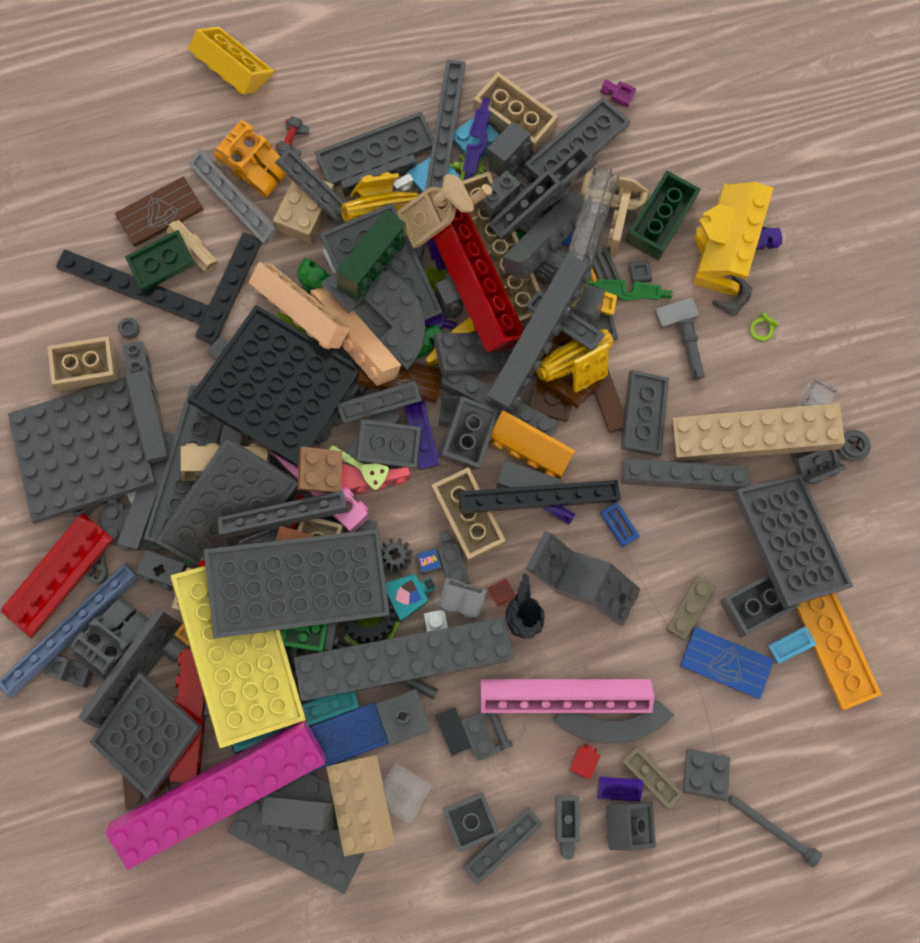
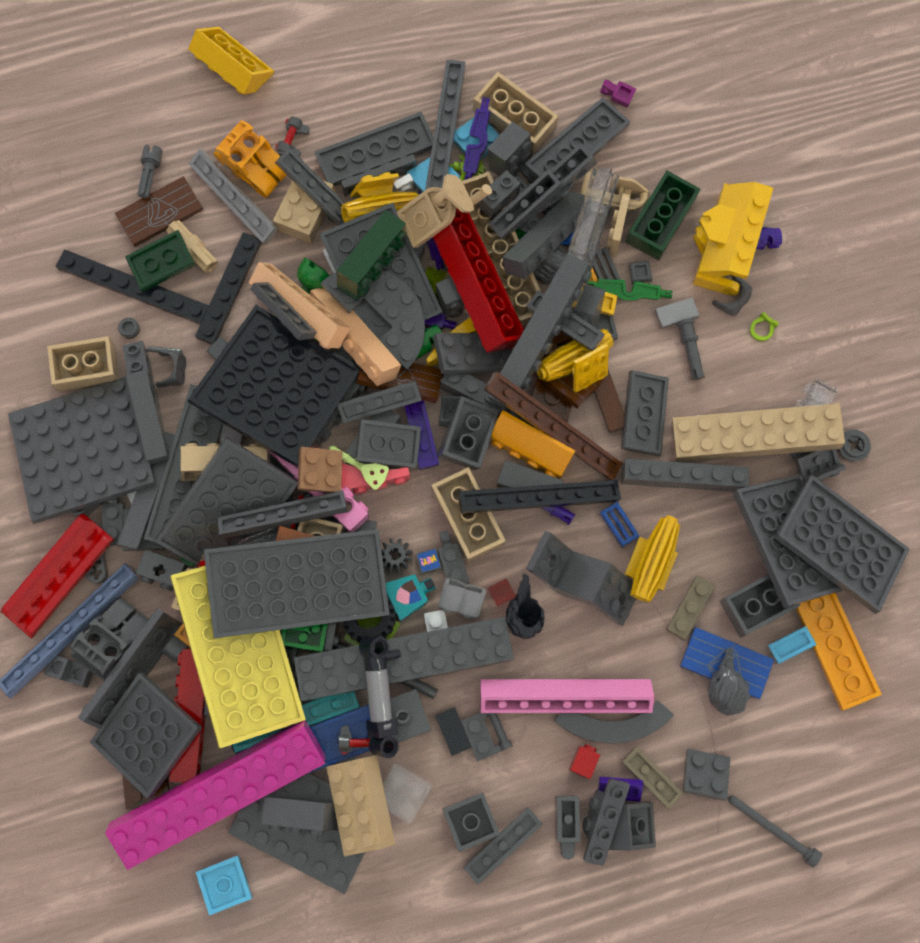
(150, 161): none -> dark grey piece
(178, 374): none -> dark grey helmet
(224, 885): none -> medium azure plate
(283, 311): none -> dark grey plate
(346, 742): none -> dark grey piece
(381, 724): none -> black piece
(552, 425): none -> reddish brown plate
(603, 819): none -> dark grey bracket
(653, 559): none -> yellow plate
(727, 688): none -> dark grey hair
(842, 544): none -> dark grey plate

